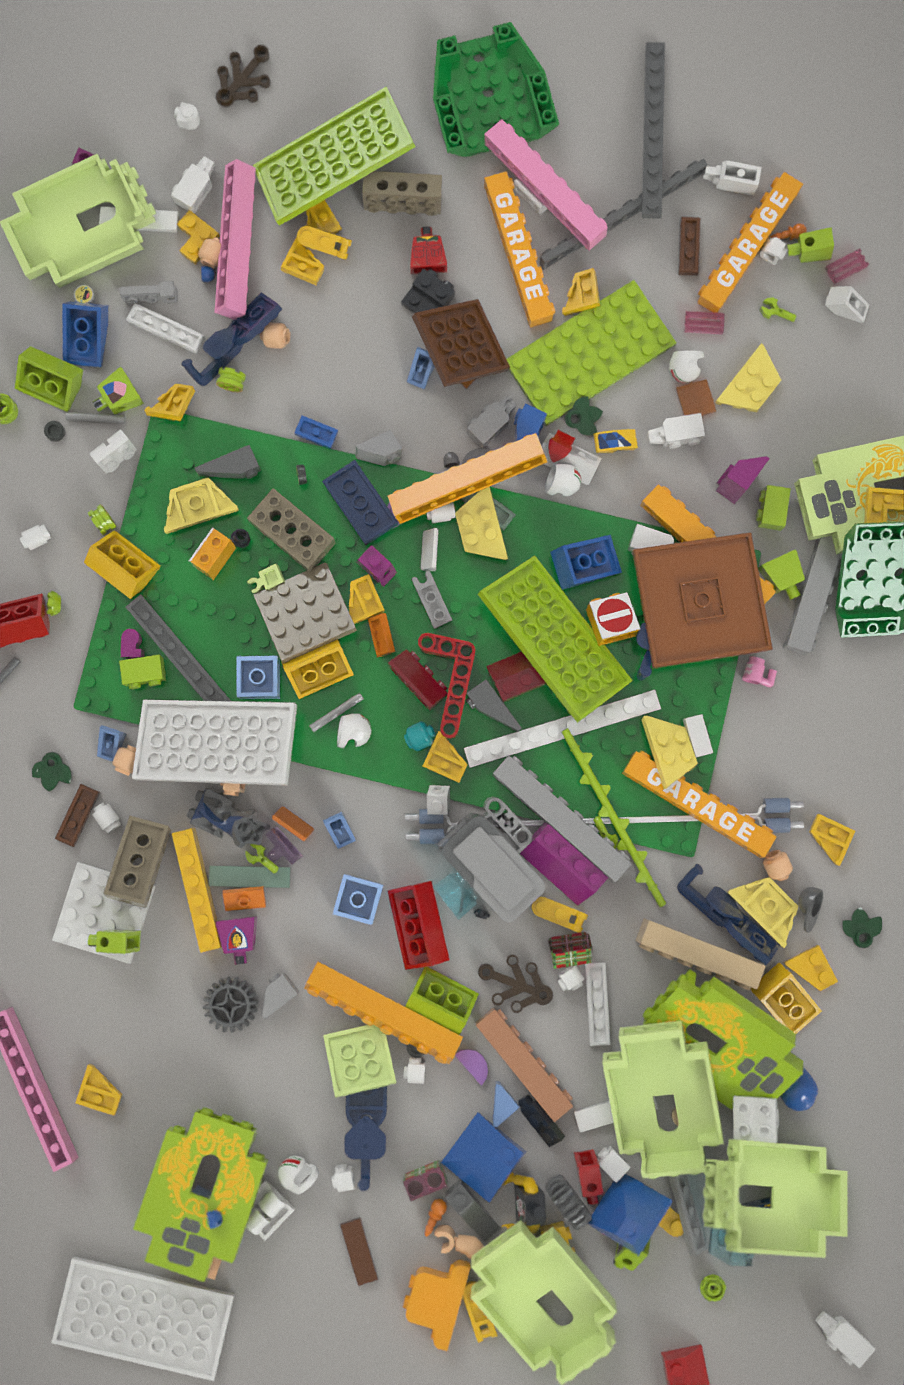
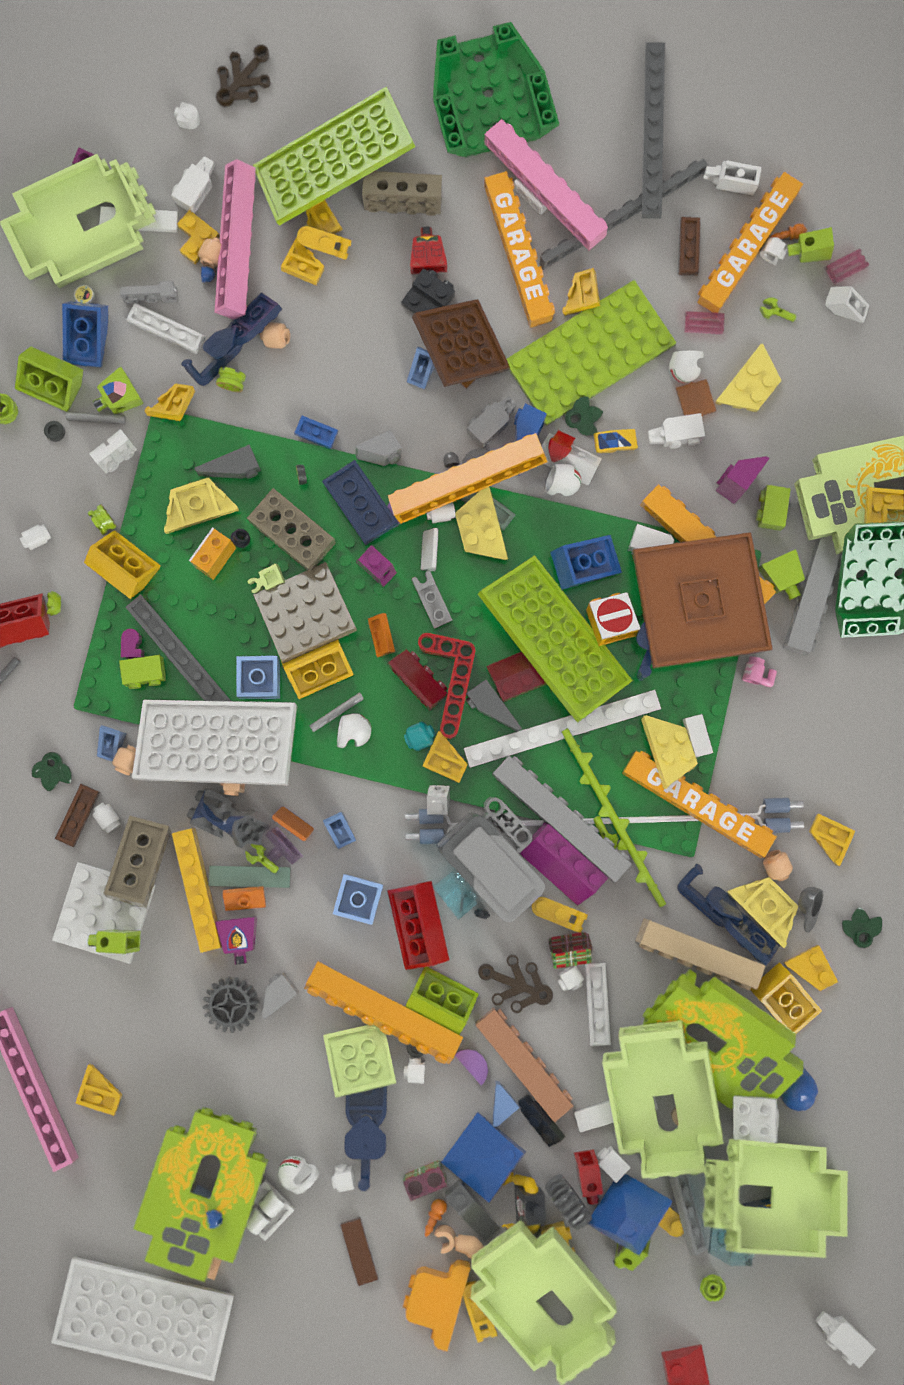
(364, 600): yellow wing -> none

